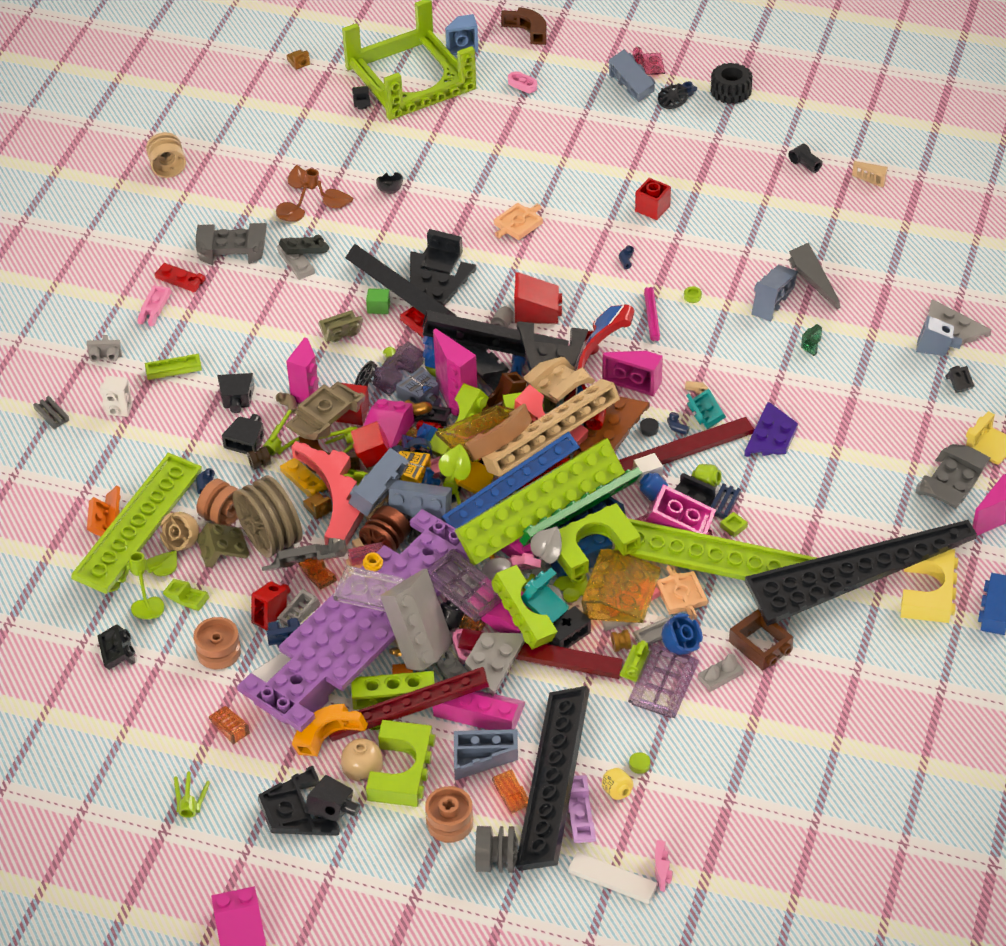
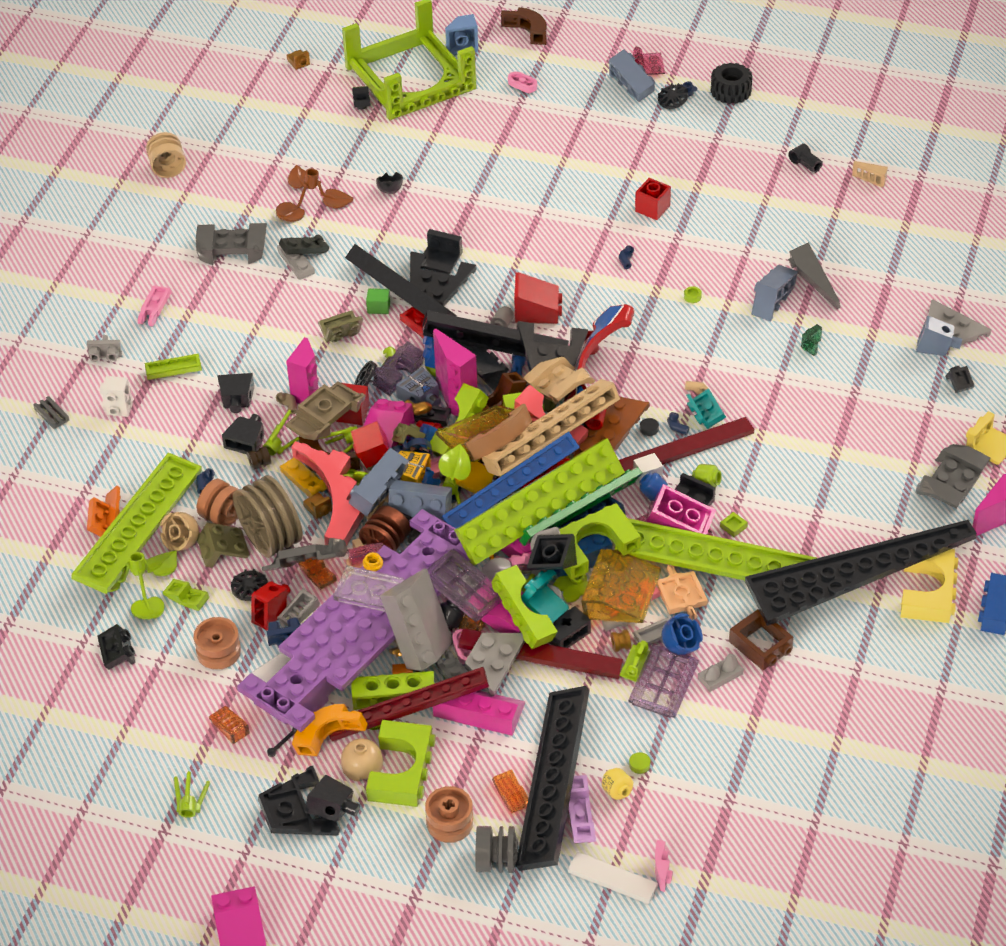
(179, 277): red plate -> none
(247, 584): none -> black wheel
(272, 751): none -> black hinge
(403, 430): none -> olive bracket
(483, 750): sand blue wedge -> none
(518, 221): light nougat plate -> none
(553, 552): none -> black slope
(634, 370): dark pink slope -> none
(652, 314): dark pink axle -> none
(736, 493): dark blue tile -> none
(772, 433): dark purple wing -> none

